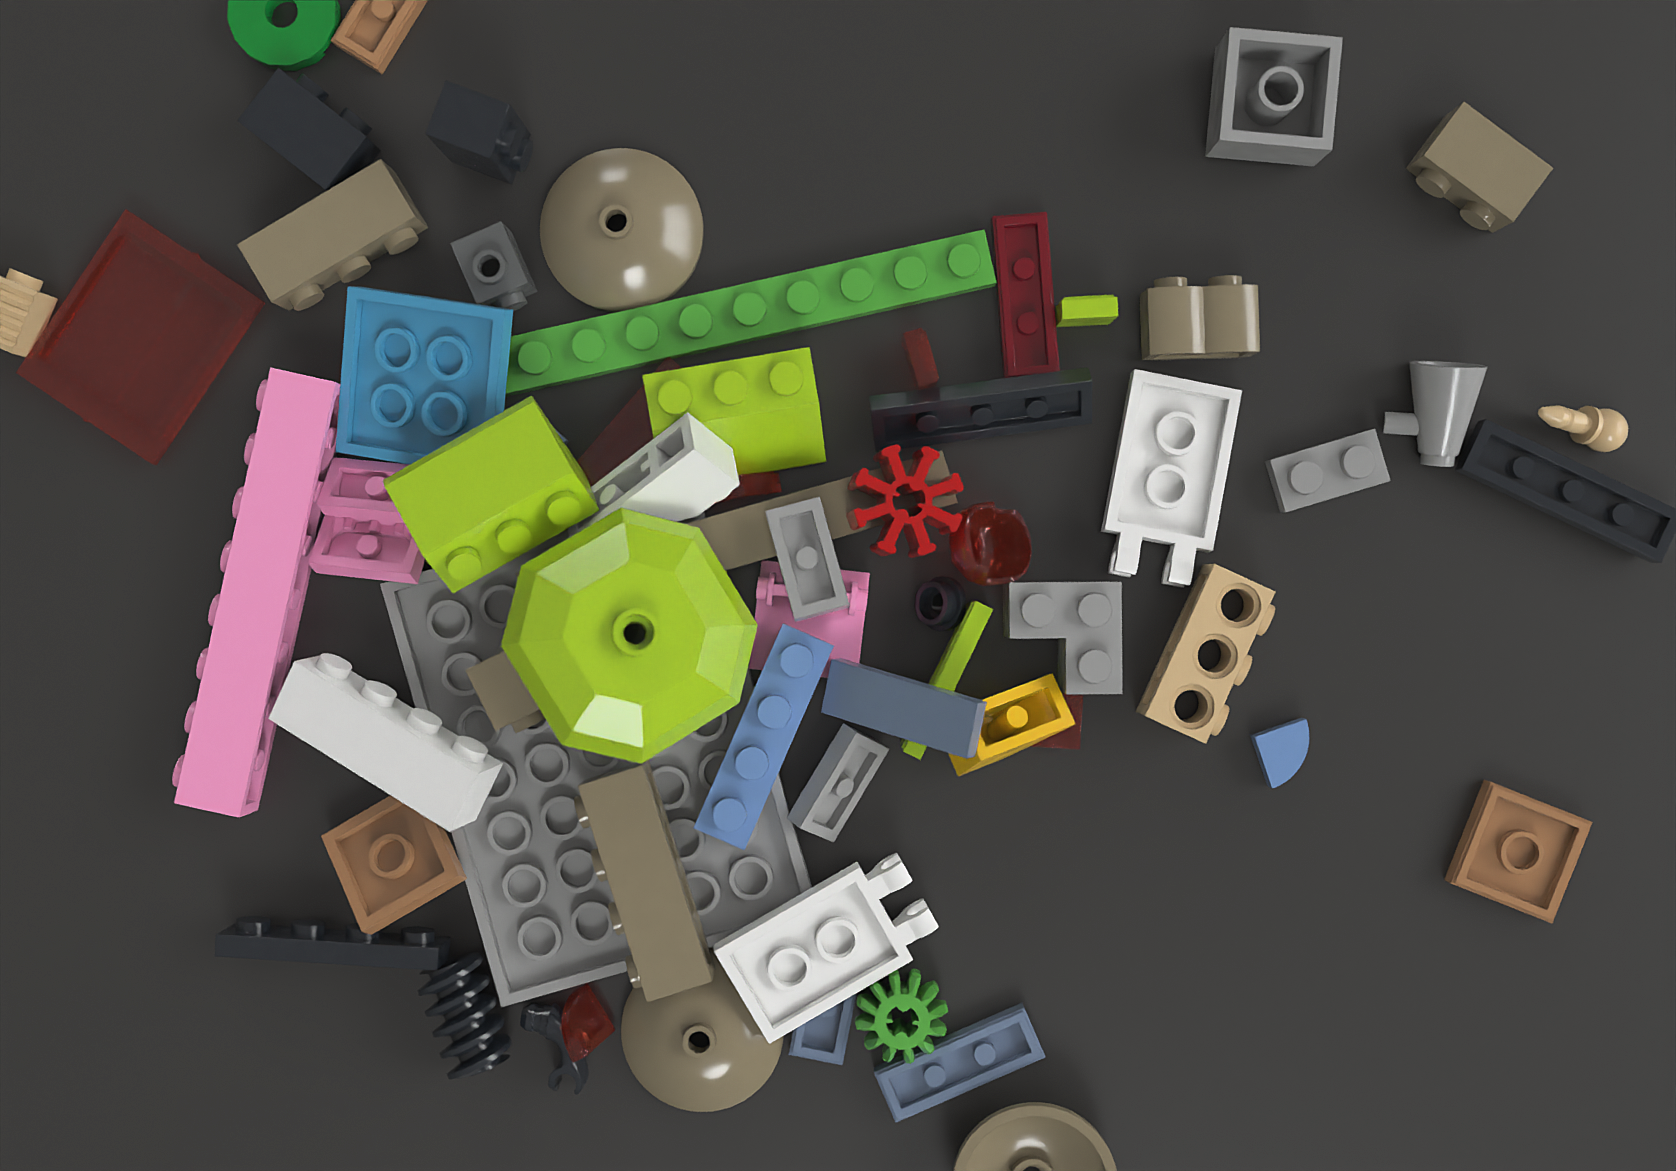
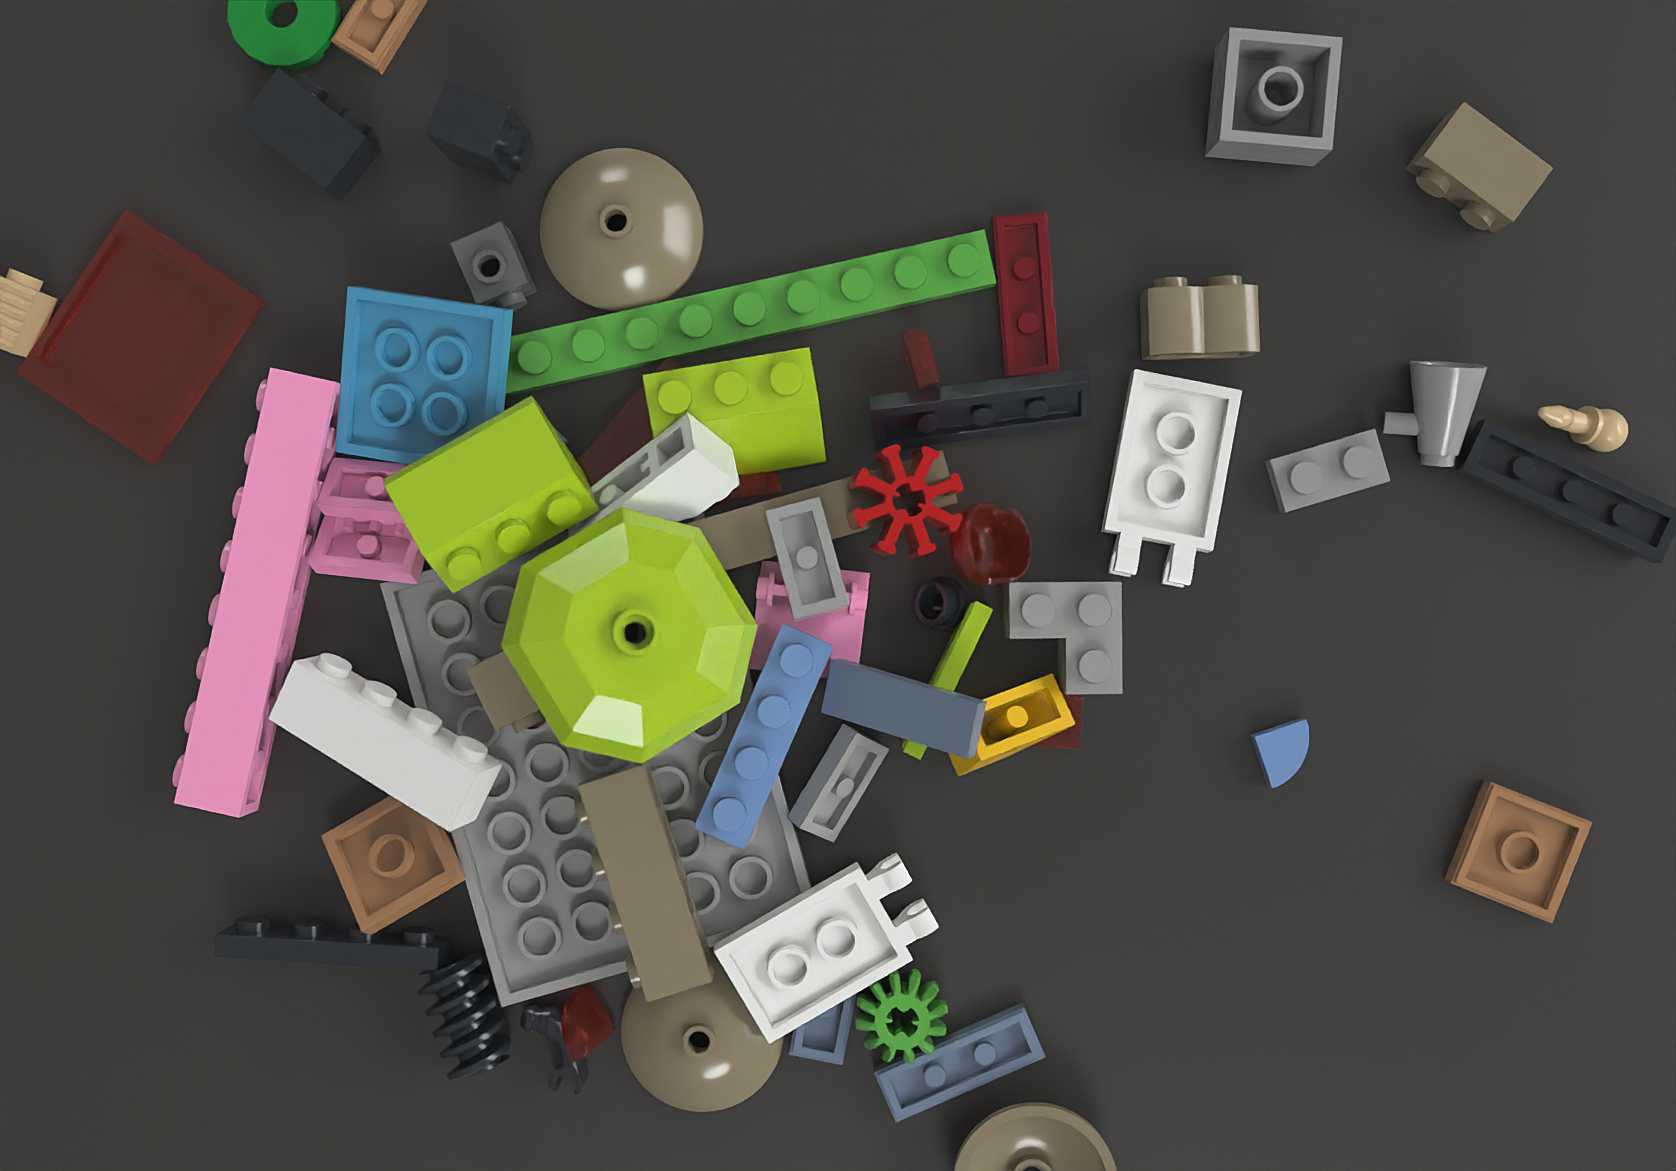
(333, 237): dark tan brick -> none
(1086, 310): lime tile -> none
(1179, 664): tan brick -> none

